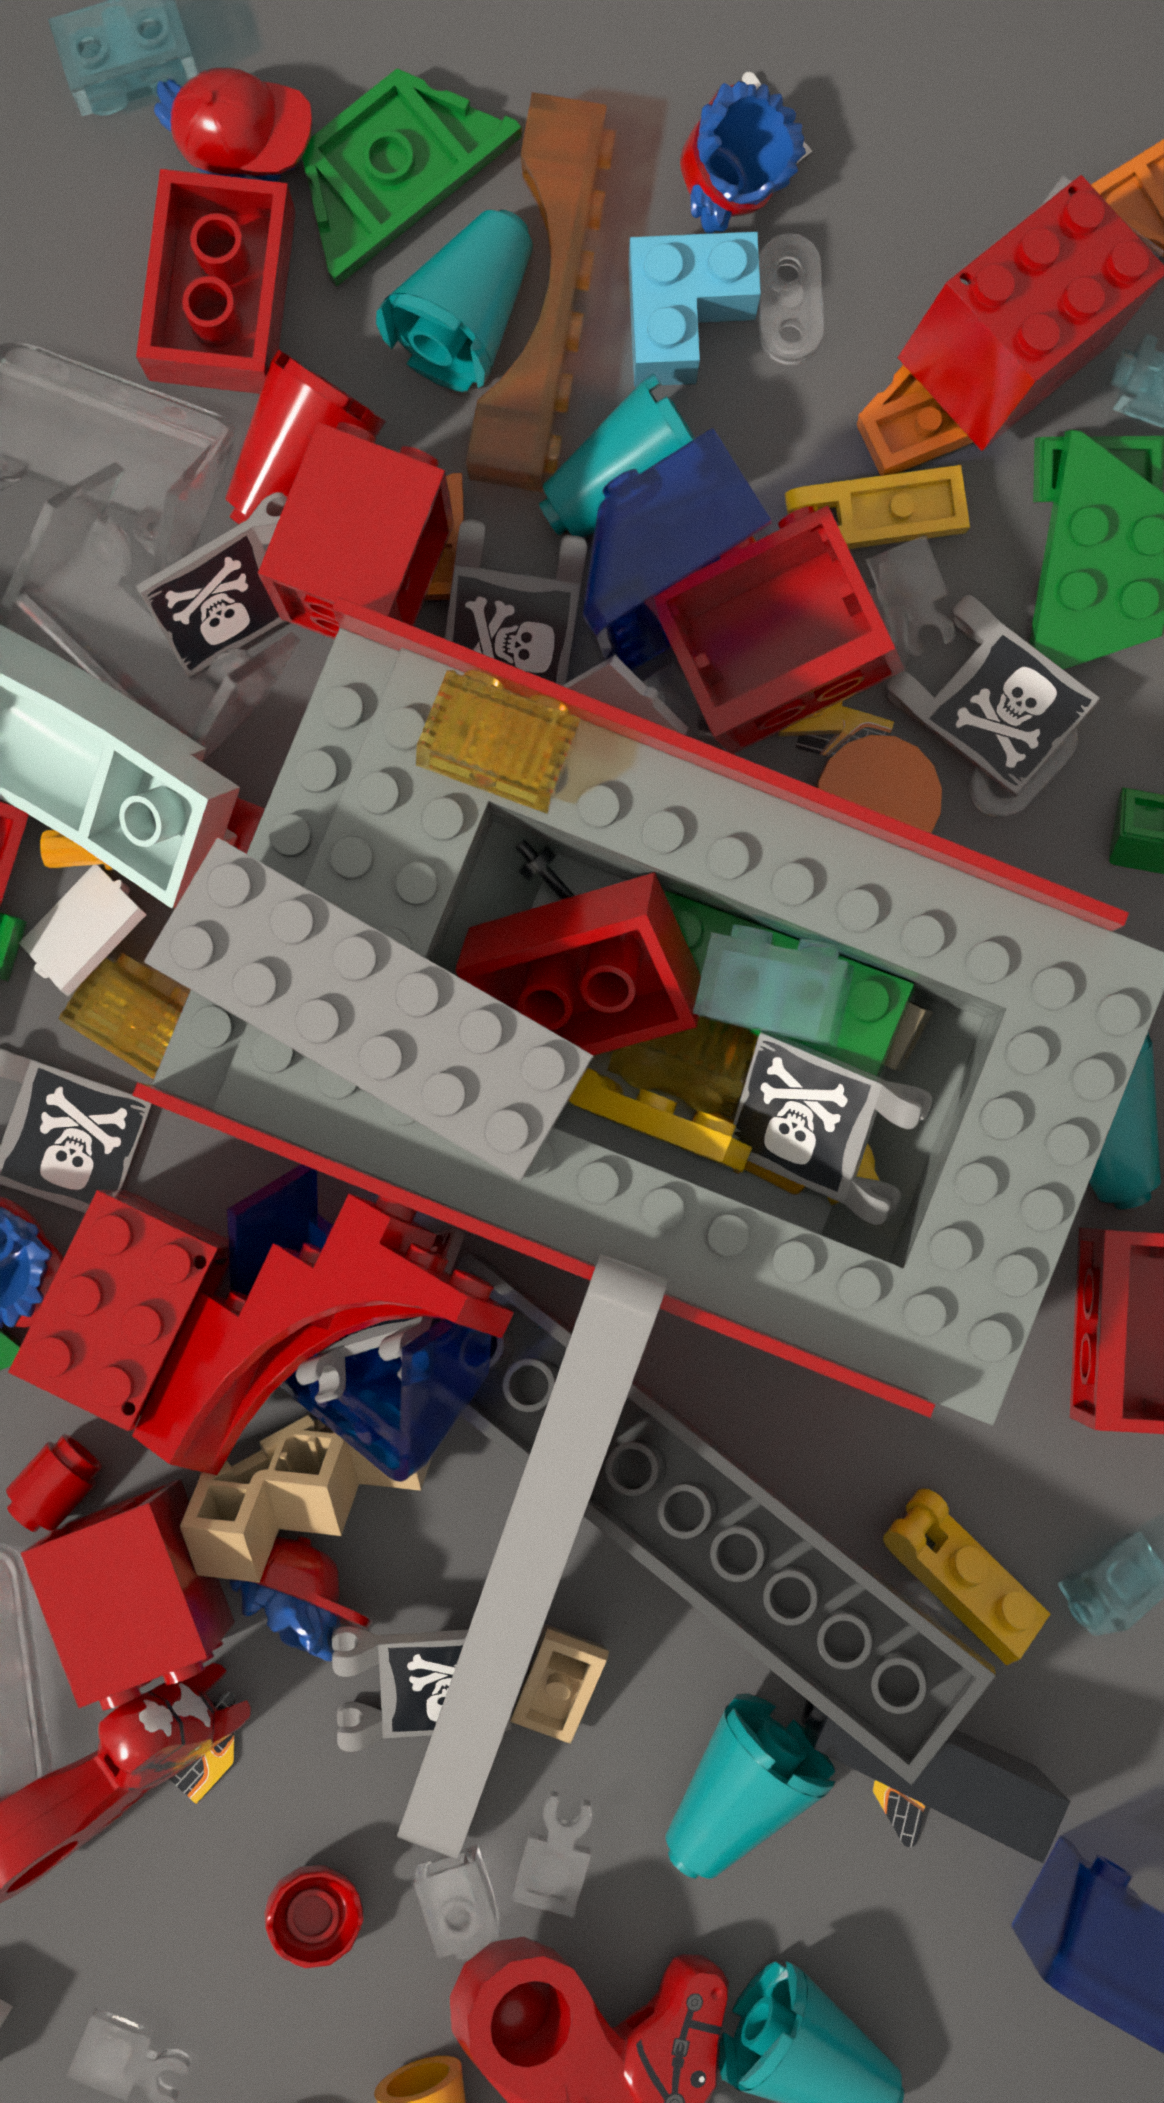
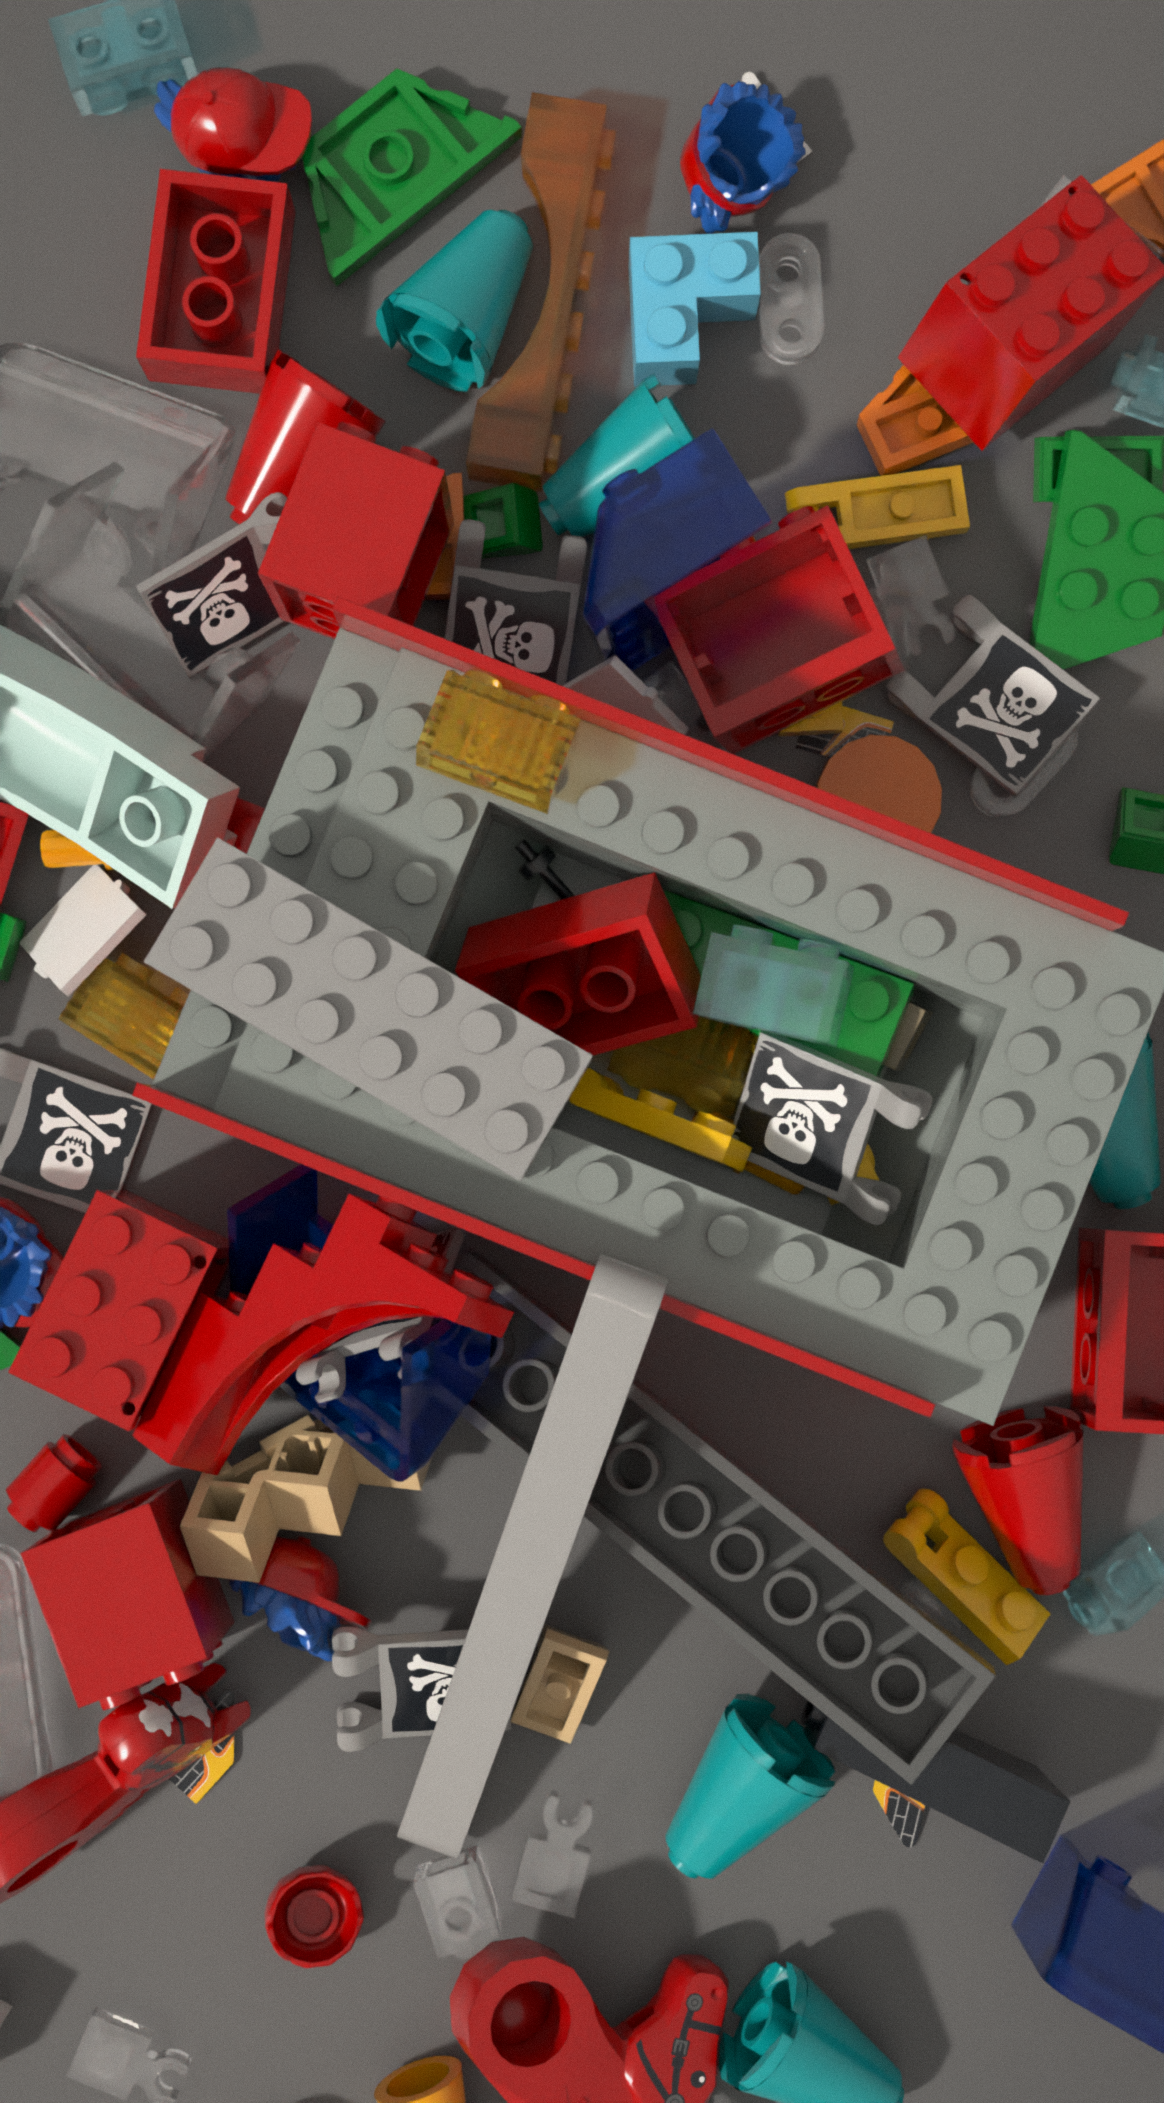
(509, 518): none -> green slope
(1030, 1491): none -> red cone

